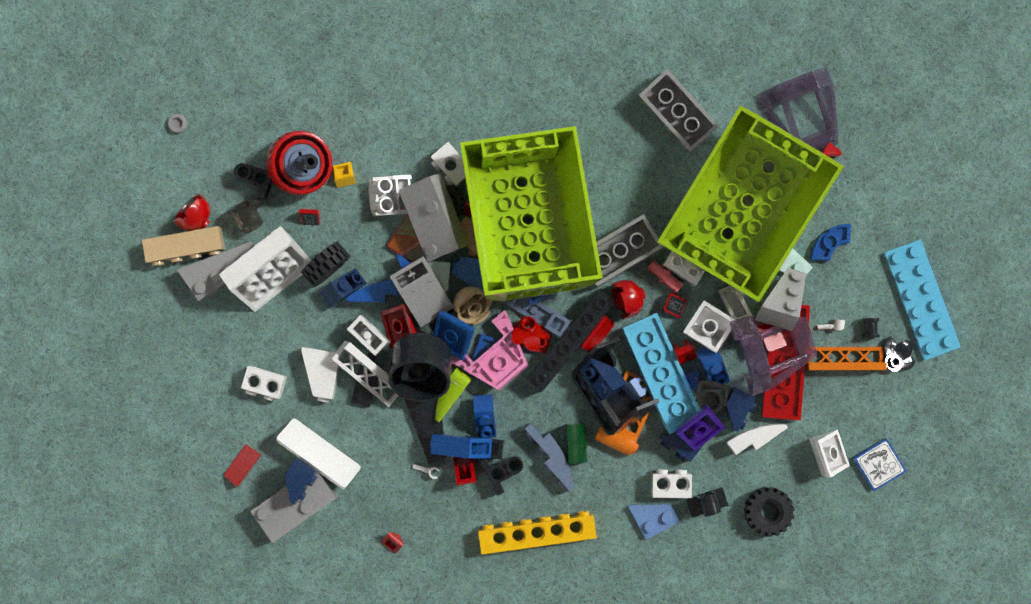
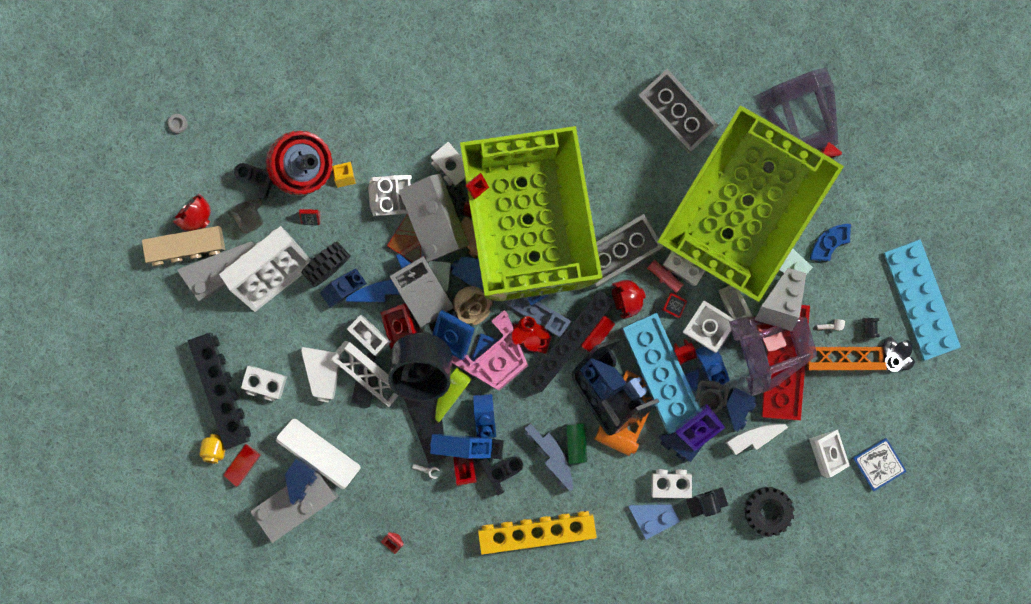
(198, 346): none -> black brick
(212, 449): none -> yellow head
(477, 186): none -> red slope

